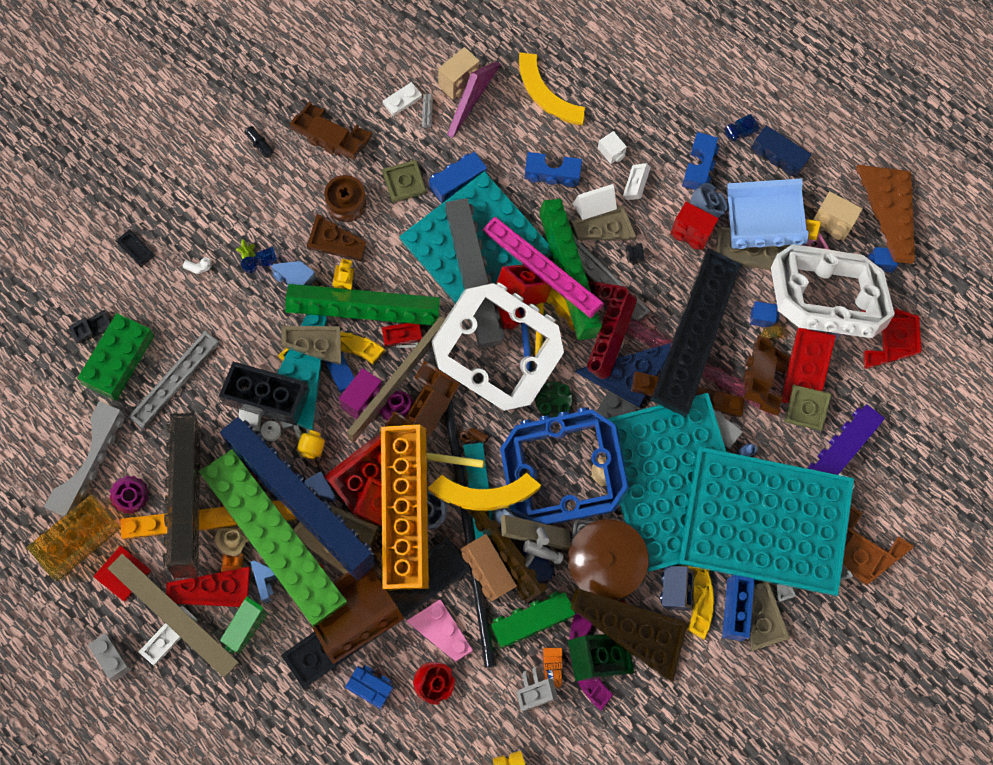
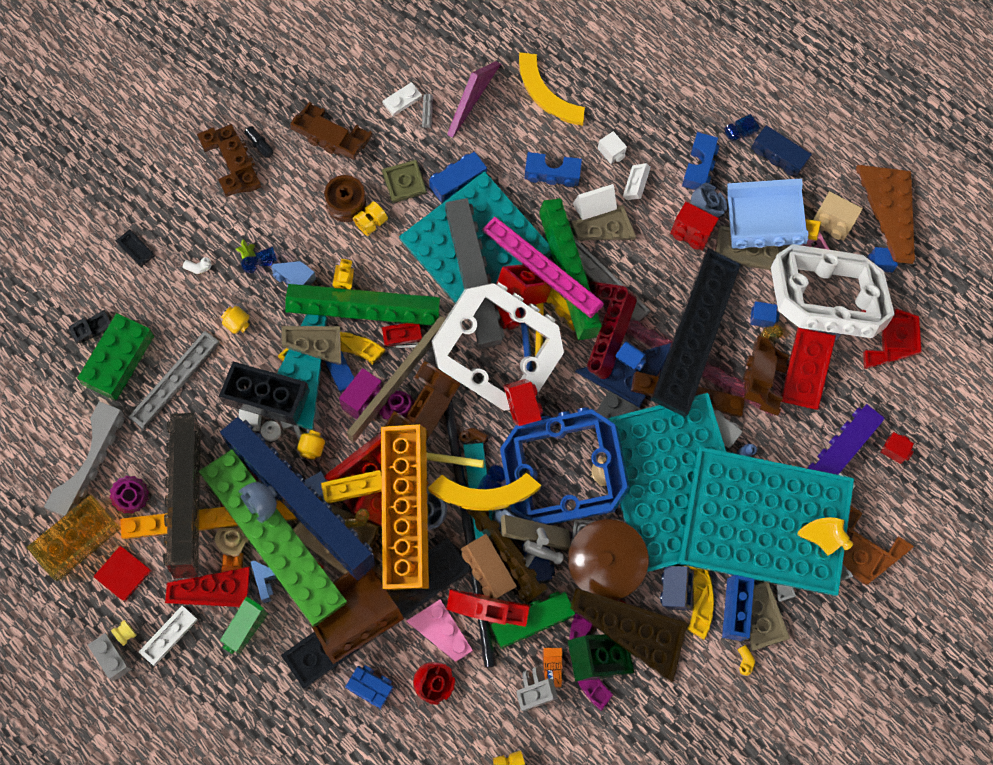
(123, 632): none -> light yellow wheel
(173, 616): dark tan tile -> none
(234, 154): none -> reddish brown bracket
(235, 319): none -> yellow head
(259, 500): none -> sand blue cylinder
(335, 241): reddish brown wing -> none
(352, 486): none -> yellow plate
(359, 520): none -> clear yellow arm
(376, 218): none -> yellow wheel
(456, 72): tan brick -> none
(487, 608): none -> red slope
(490, 482): none -> clear blue plate
(523, 402): none -> red brick
(554, 399): dark green dish -> none
(631, 357): none -> blue brick
(634, 252): black wheel -> none
(748, 661): none -> yellow arm
(807, 407): olive tile -> none
(827, 534): none -> yellow arm
(898, 448): none -> red brick

